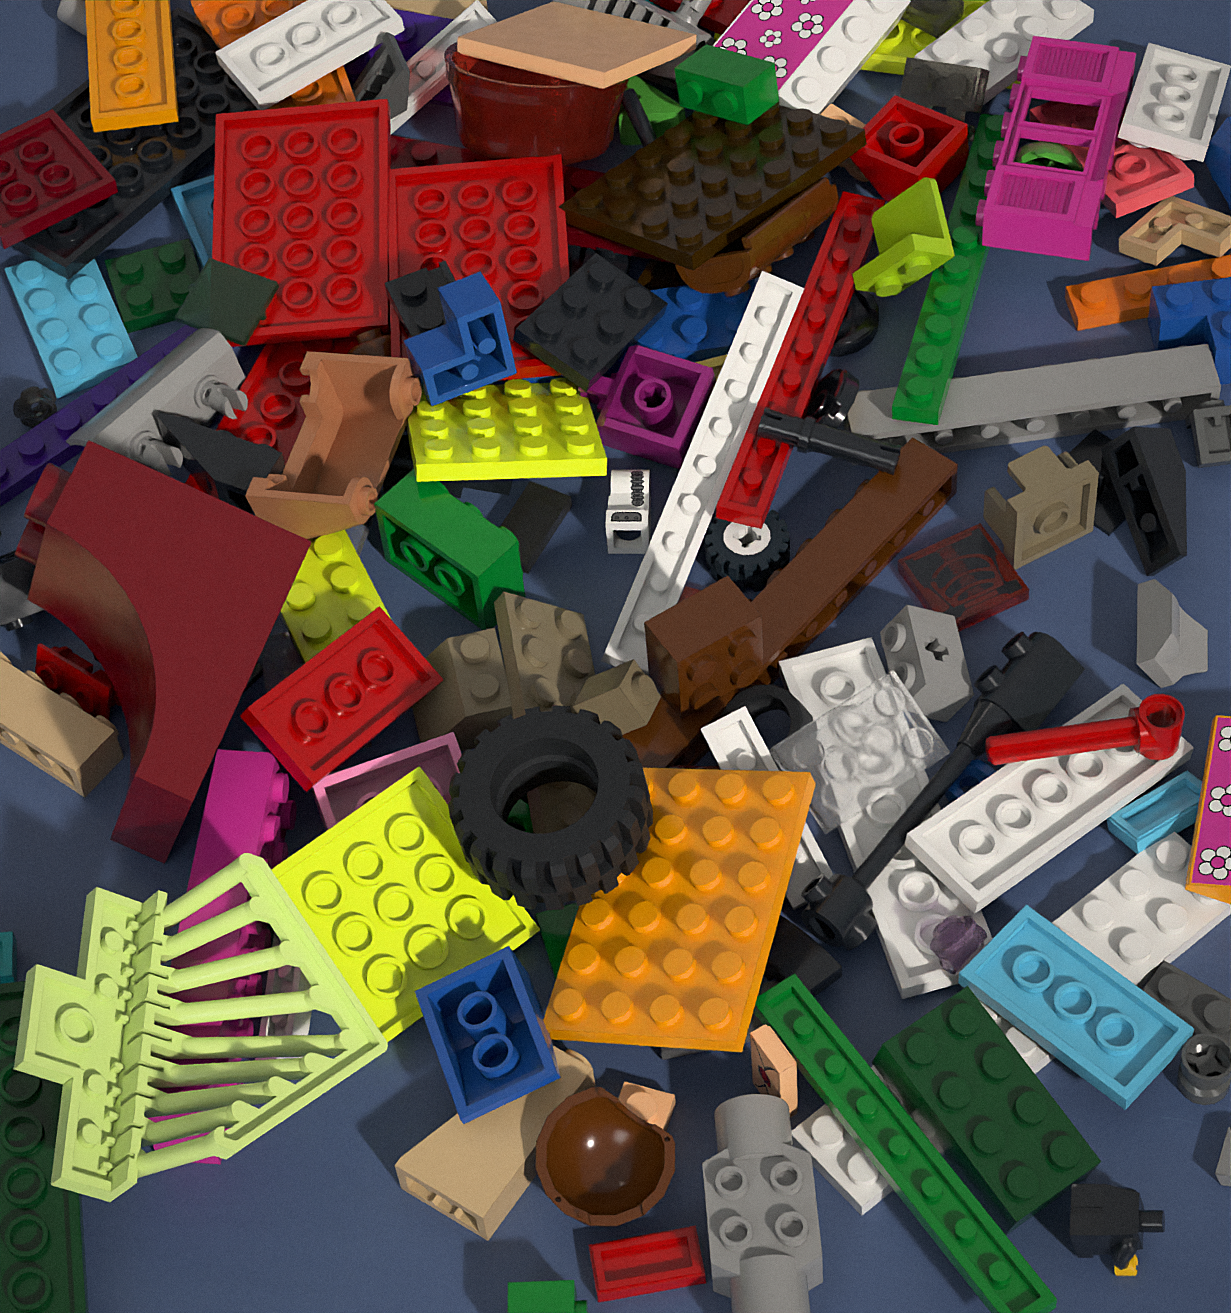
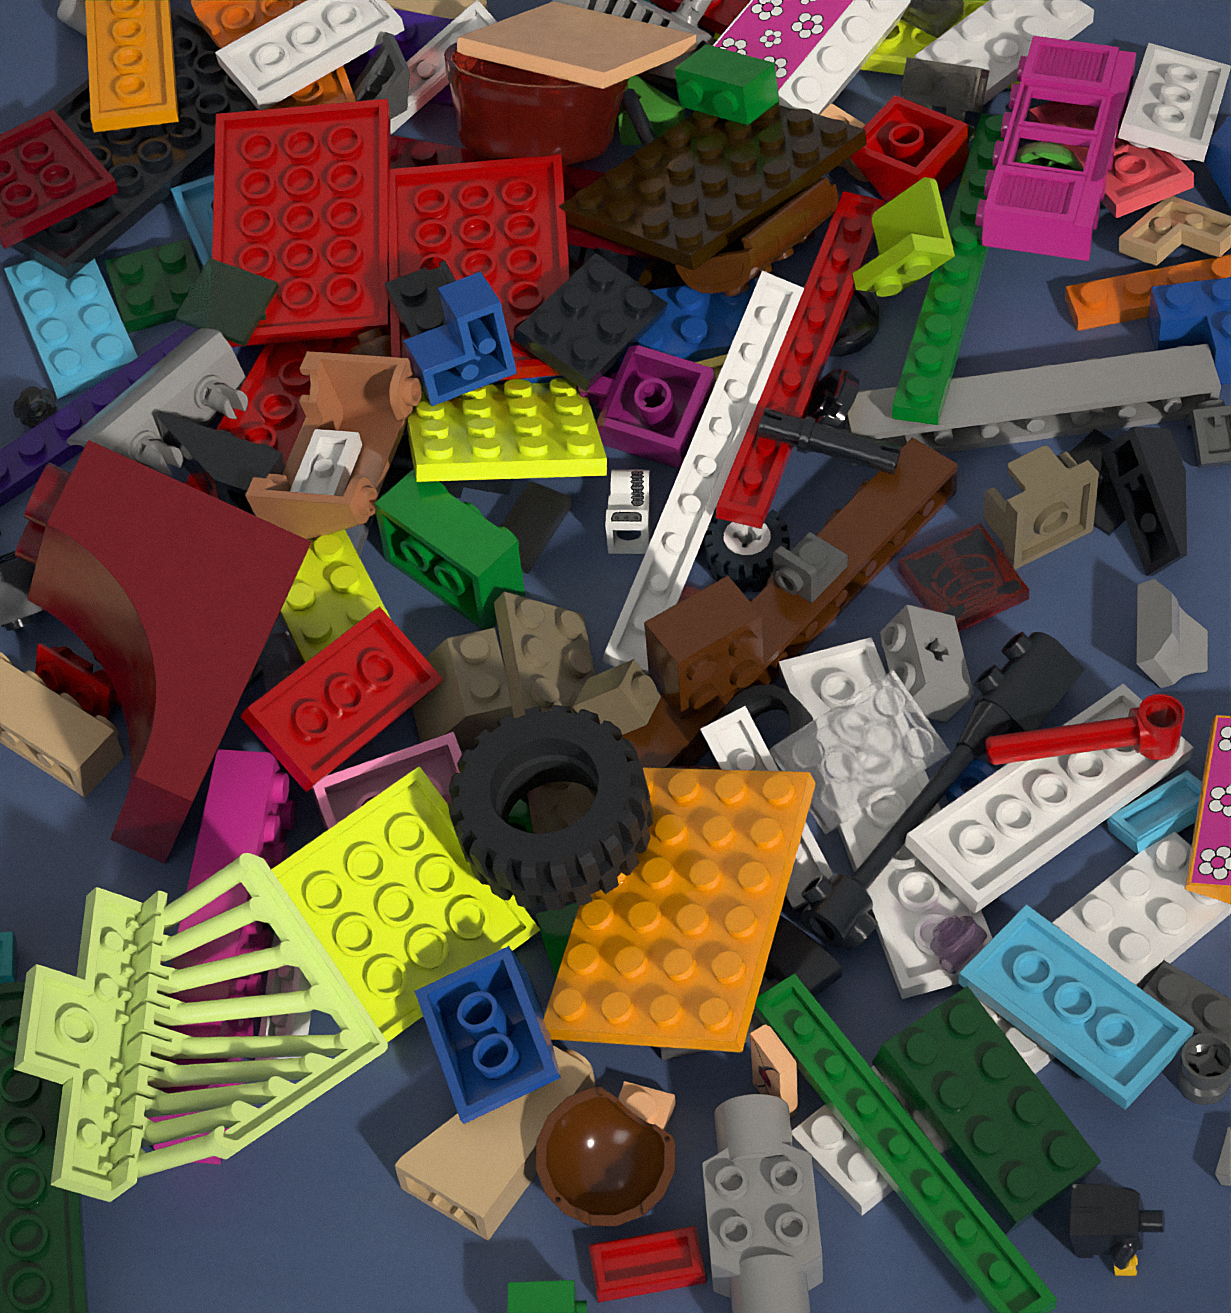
(328, 462): none -> white plate
(808, 567): none -> dark grey bracket

